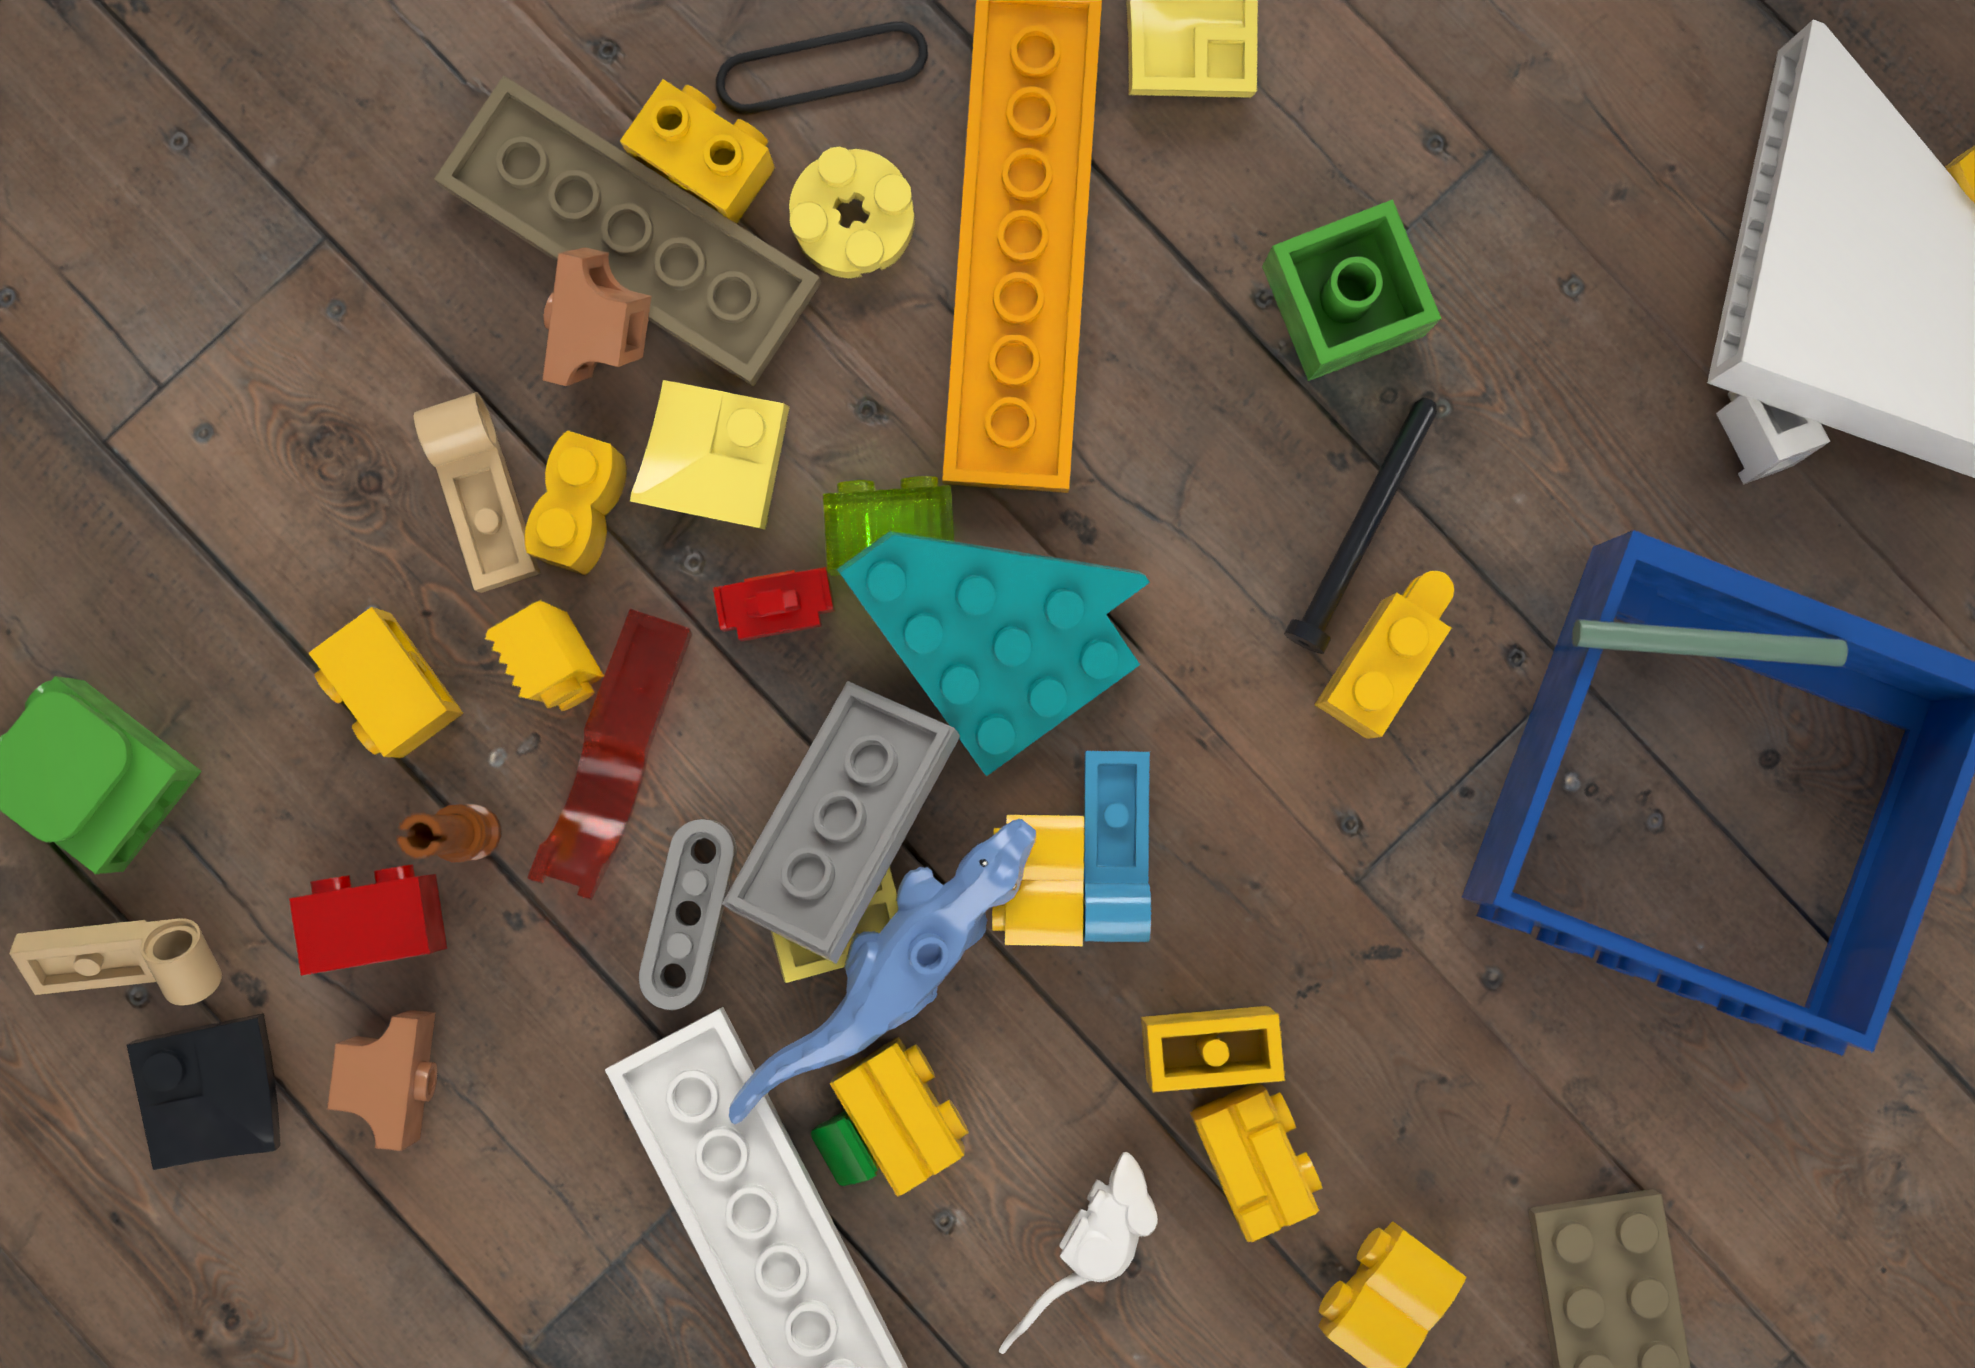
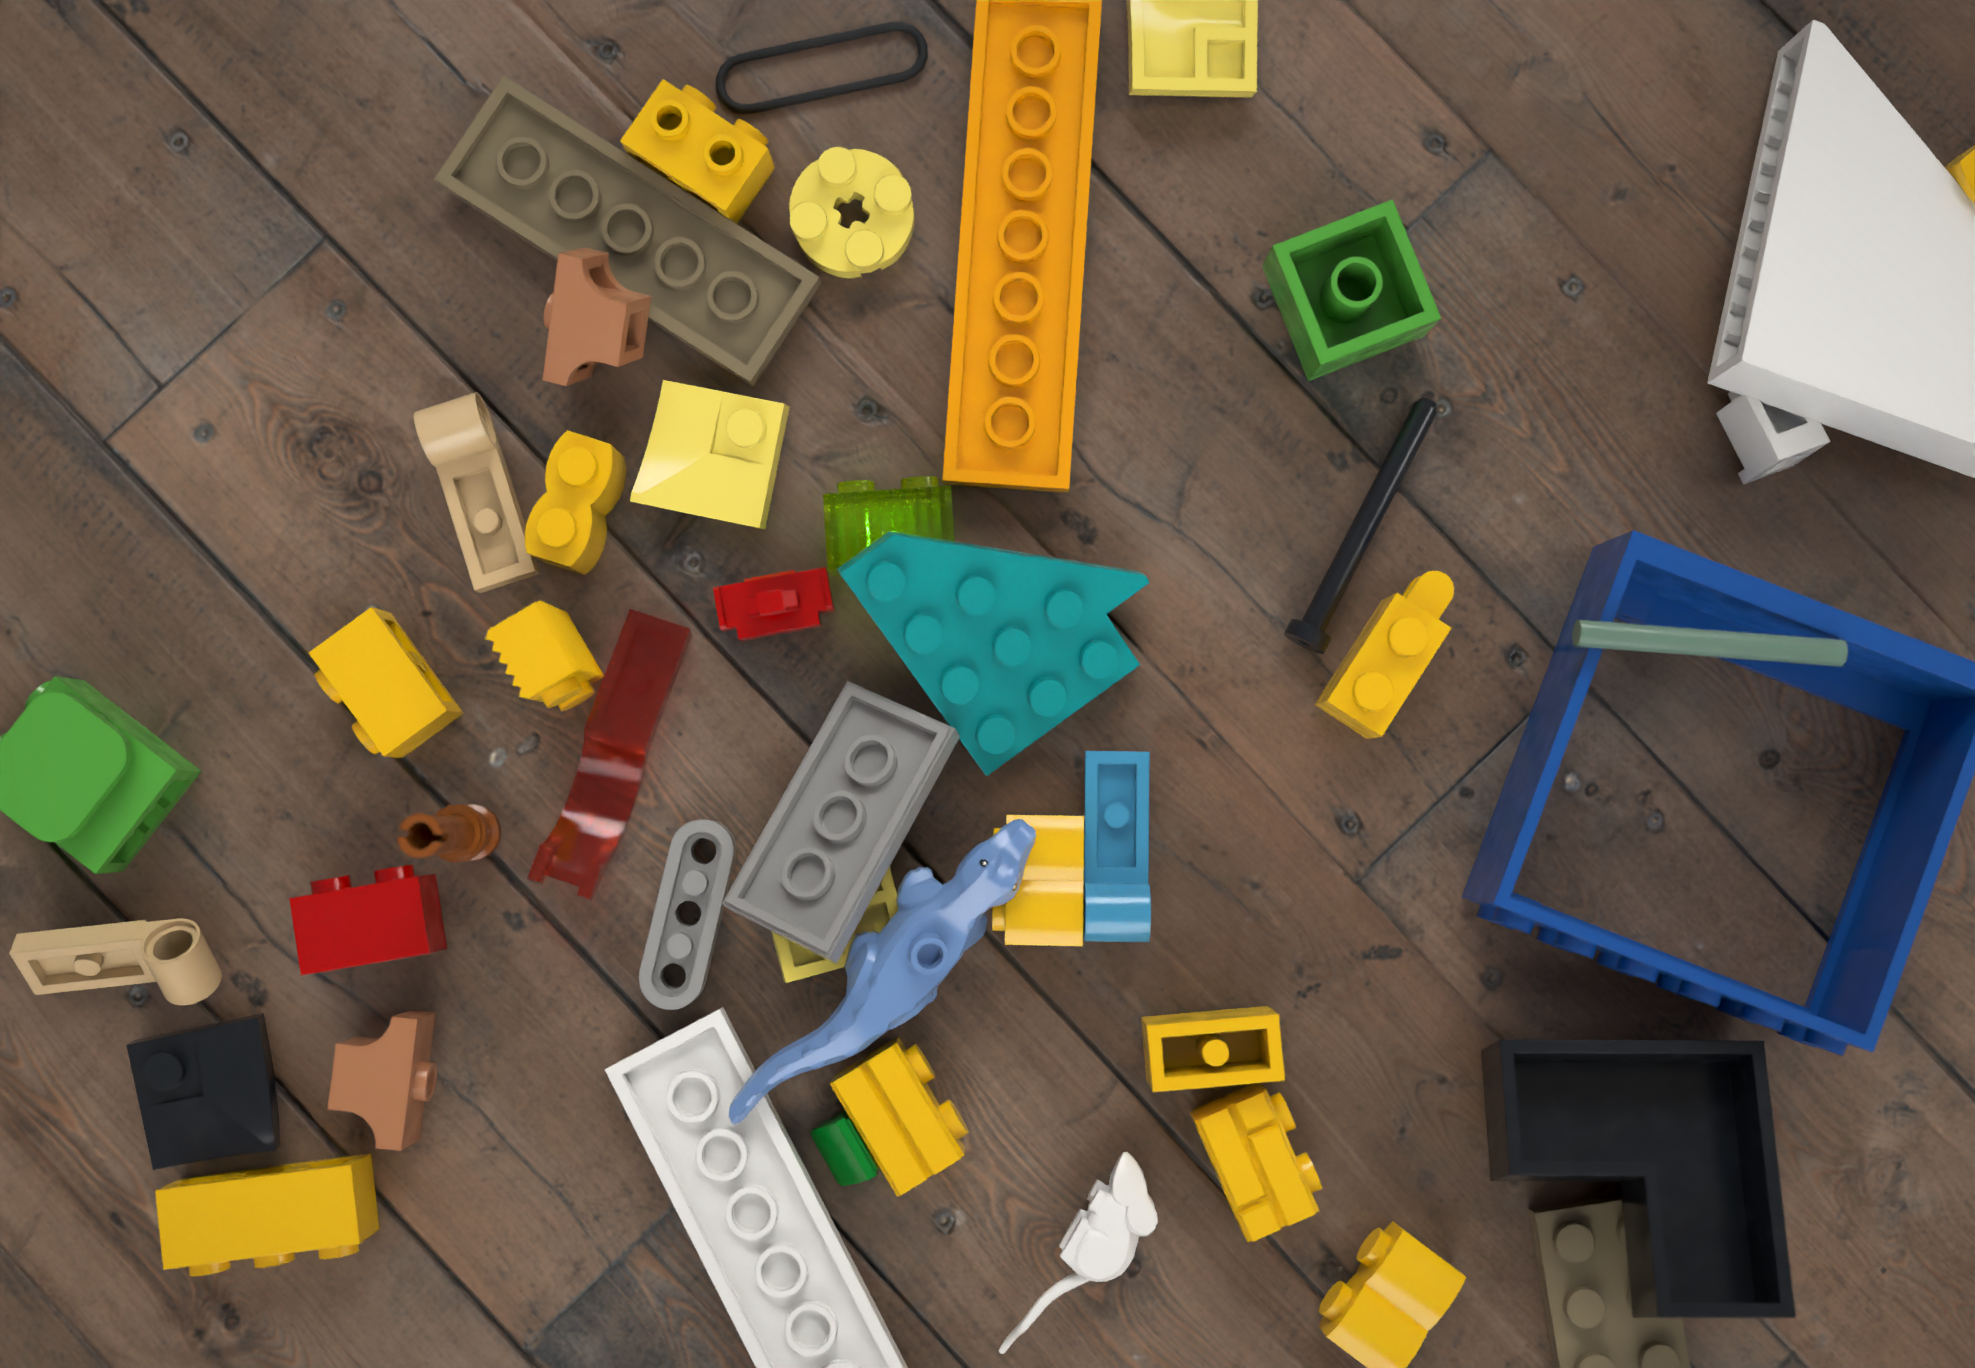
(267, 1214): none -> yellow brick
(1684, 1138): none -> black piece

